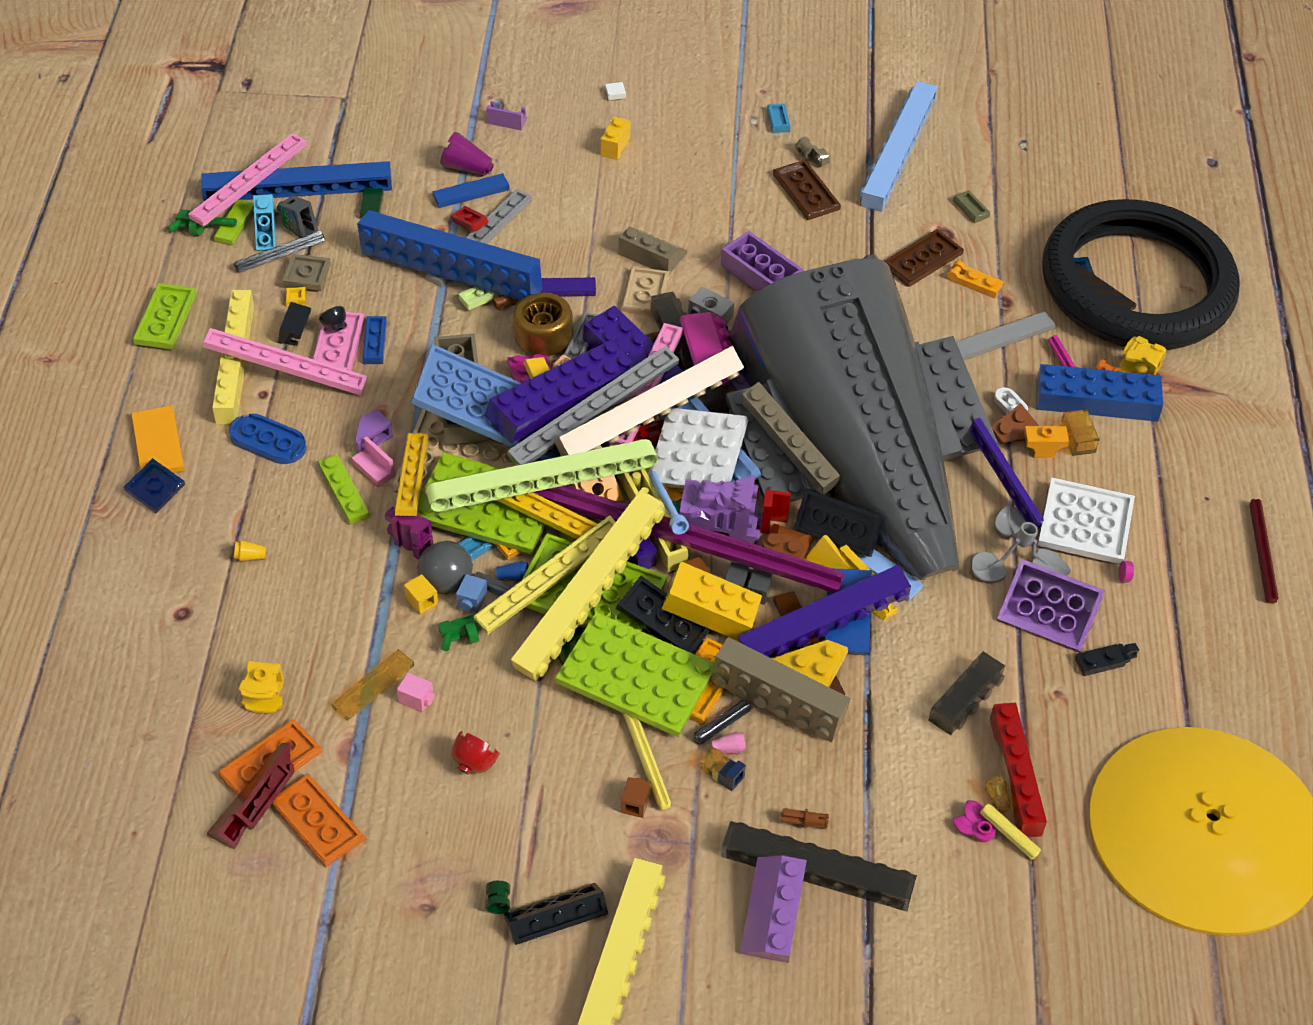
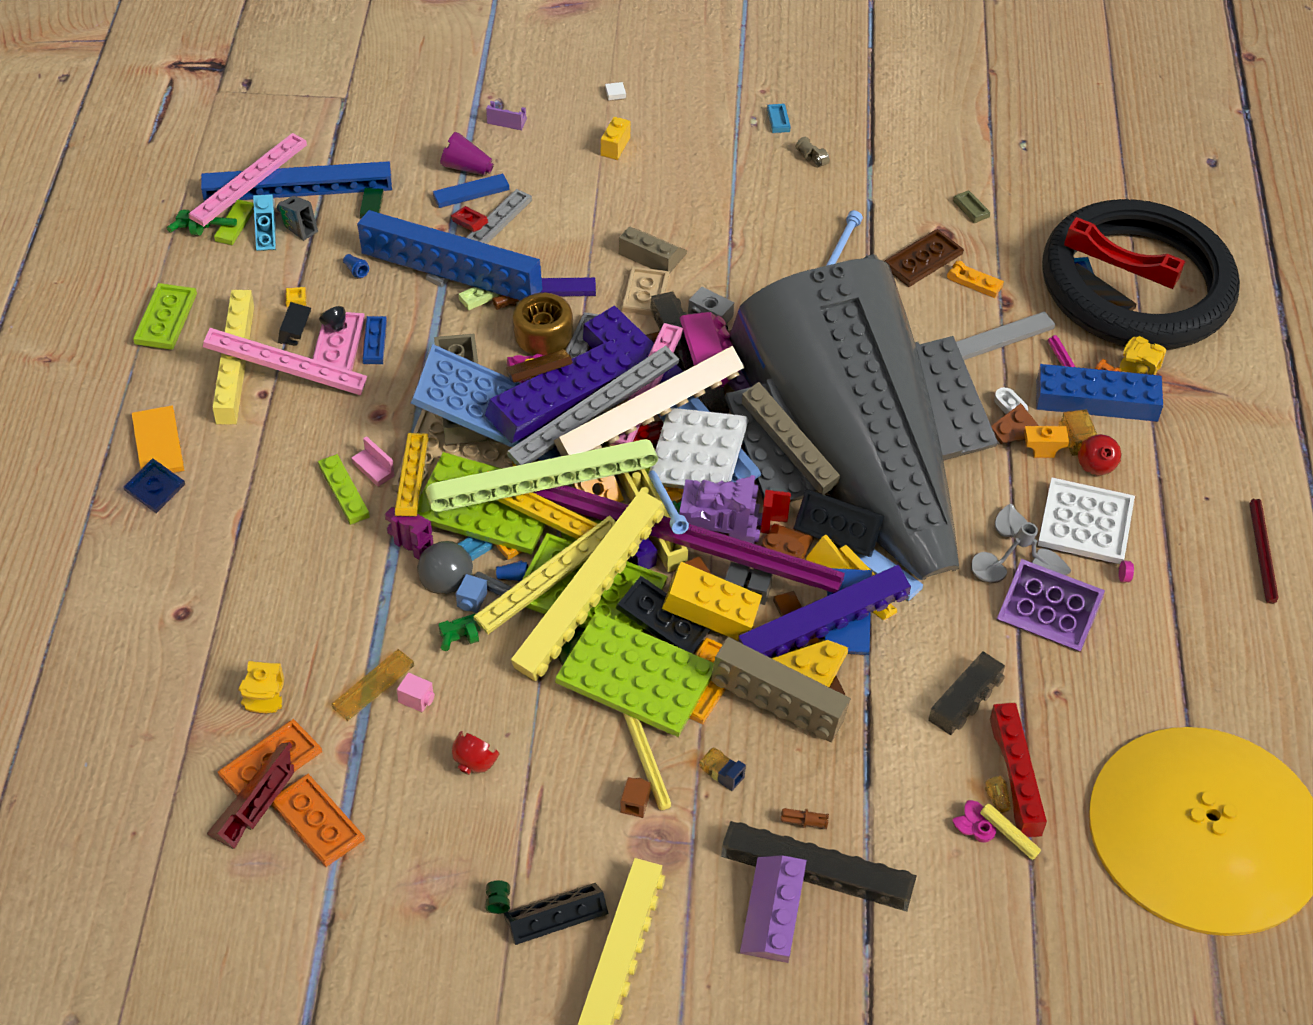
(249, 551): yellow cone -> none
(267, 438): blue tile -> none
(279, 251): axle -> none
(306, 272): dark tan plate -> none
(357, 266): none -> blue cone
(375, 427): medium lavender slope -> none
(420, 594): yellow brick -> none
(538, 365): none -> reddish brown tile
(722, 721): black axle -> none
(731, 743): bright pink cone -> none
(756, 261): medium lavender brick -> none
(806, 189): reddish brown tile -> none
(853, 220): none -> light blue piece
(899, 145): light blue brick -> none
(1005, 473): dark purple tile -> none
(1089, 240): none -> red arch
(1099, 454): none -> red cylinder
(1106, 658): black hinge -> none

